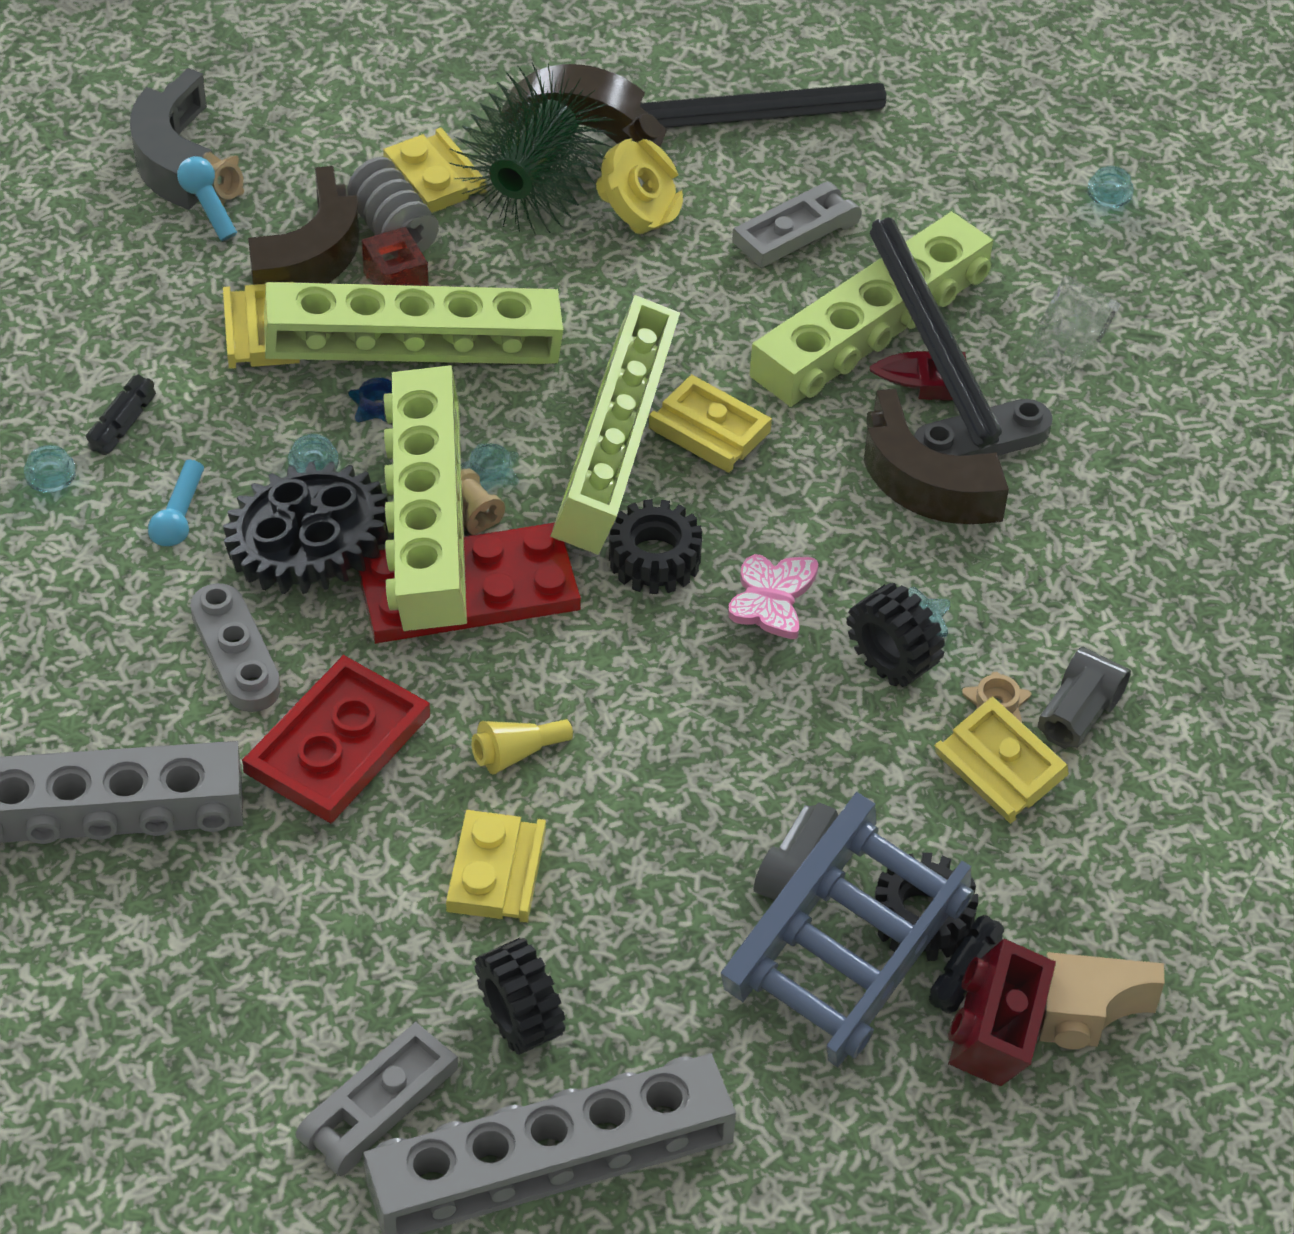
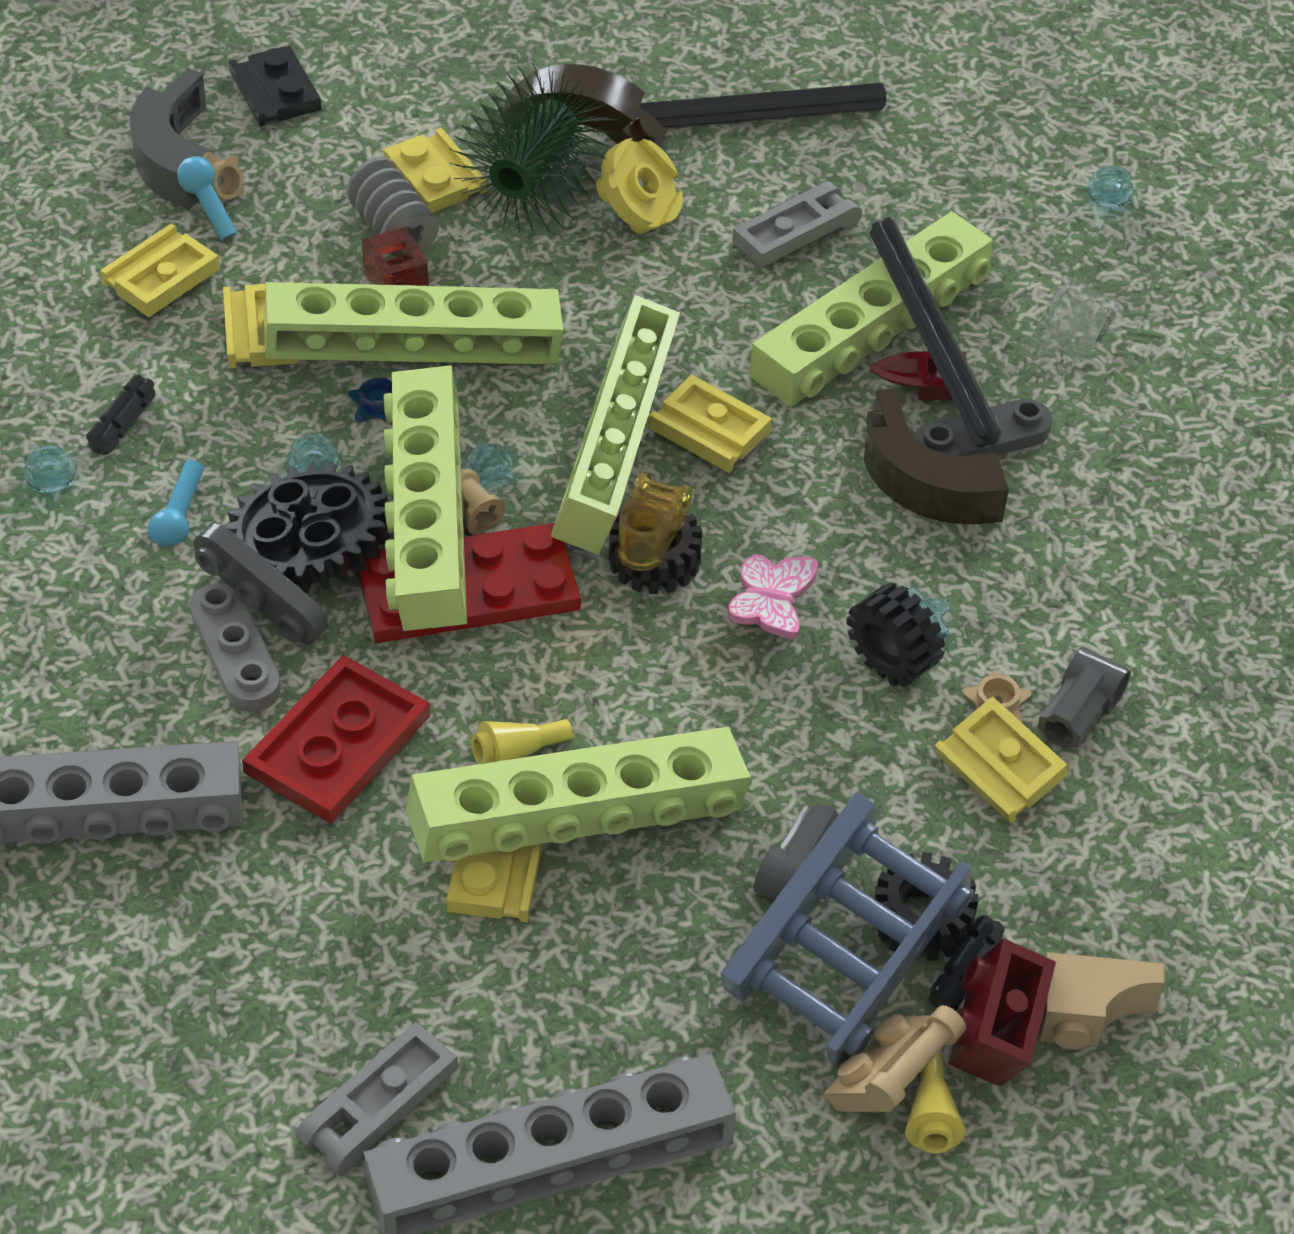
(160, 270): none -> light yellow plate
(259, 584): none -> dark grey plate
(275, 85): none -> black plate
(316, 250): dark brown arch -> none
(520, 995): black tyre -> none
(576, 794): none -> yellowish green brick
(651, 521): none -> clear yellow piece
(892, 1060): none -> tan plate
(934, 1118): none -> light yellow cone

